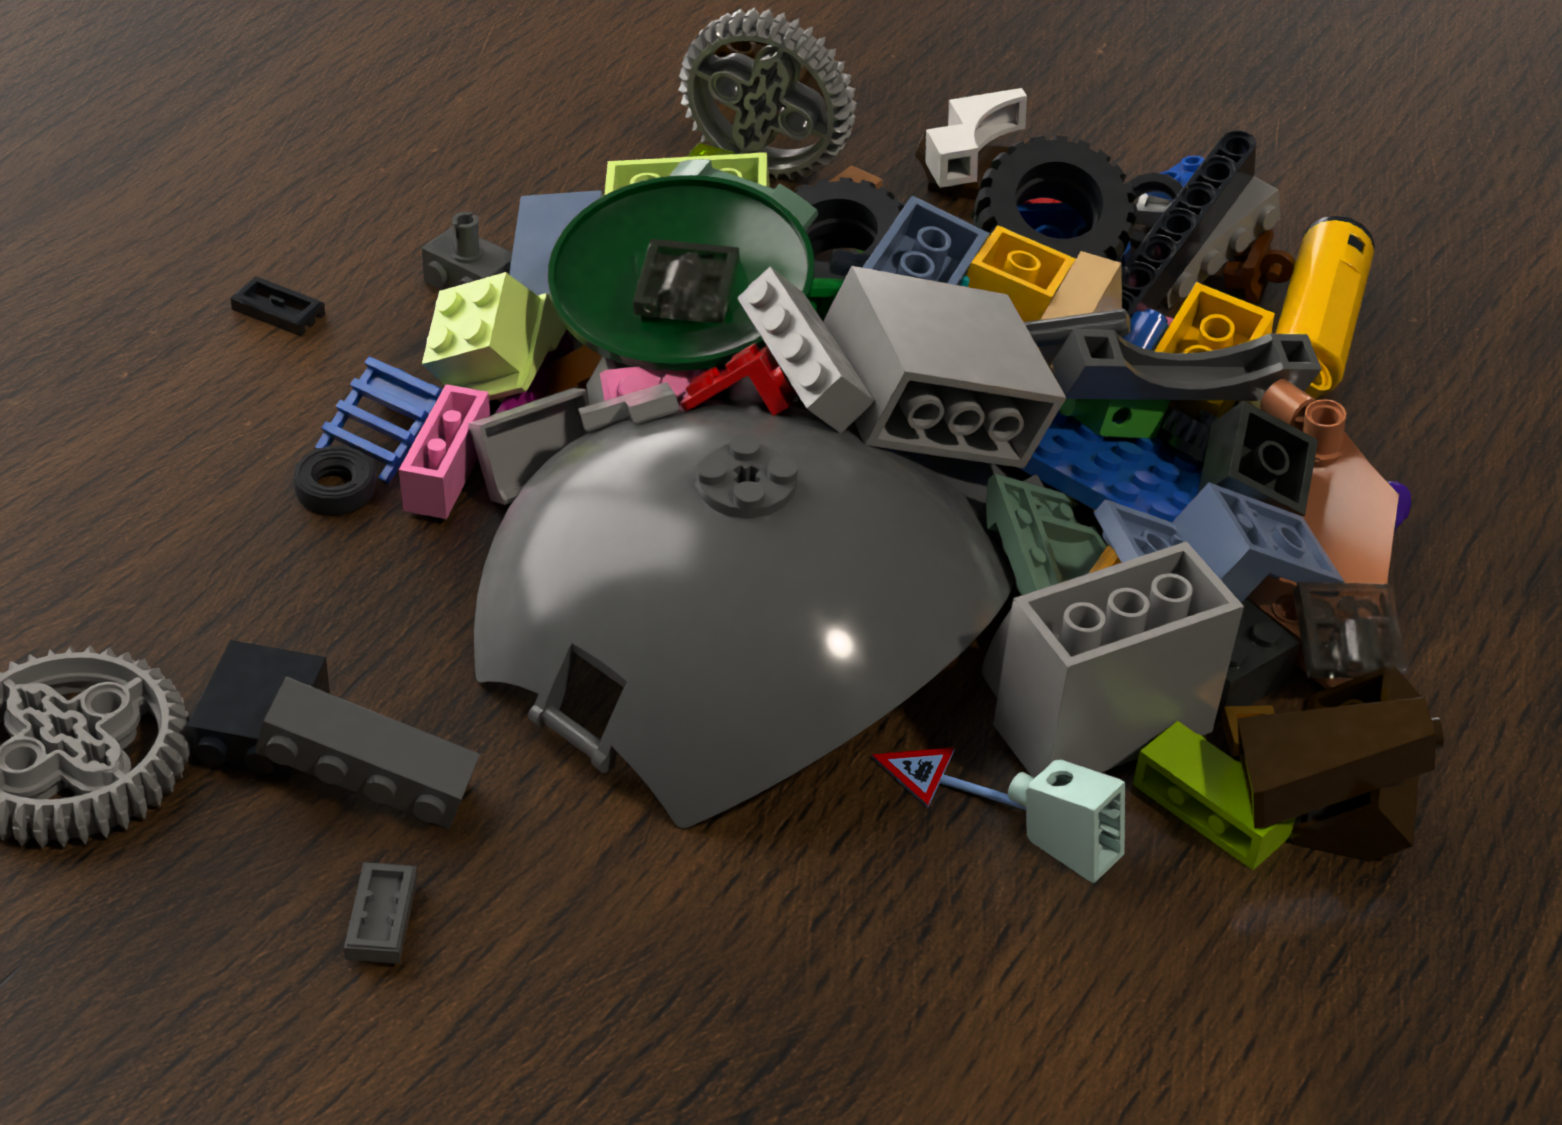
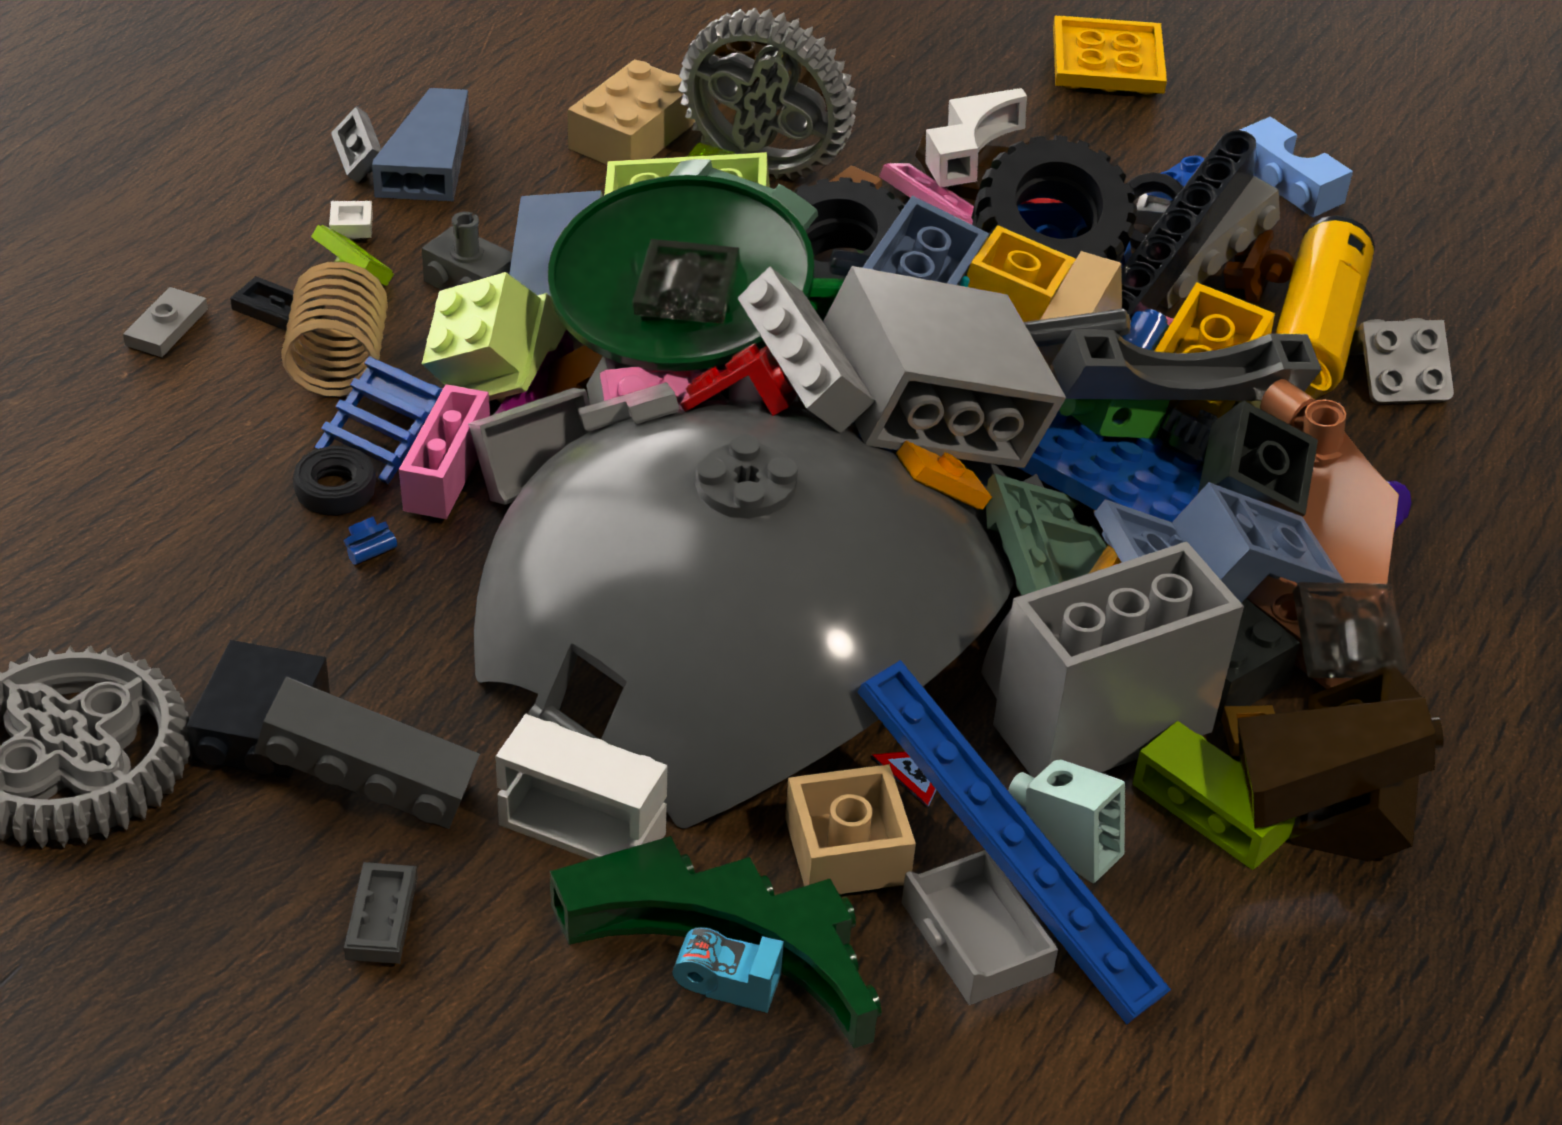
(165, 322): none -> light grey plate
(303, 323): none -> tan piece
(352, 218): none -> white plate
(352, 253): none -> lime plate
(356, 144): none -> dark grey plate
(369, 540): none -> blue plate
(425, 150): none -> sand blue slope
(578, 790): none -> white piece
(629, 115): none -> tan brick
(660, 893): none -> dark green arch
(730, 968): none -> medium azure leg
(850, 829): none -> tan brick
(916, 183): none -> bright pink tile
(943, 474): none -> light orange plate
(978, 926): none -> light grey container
(1014, 842): none -> blue tile
(1109, 55): none -> yellow plate
(1308, 183): none -> light blue arch
(1405, 360): none -> light grey bracket

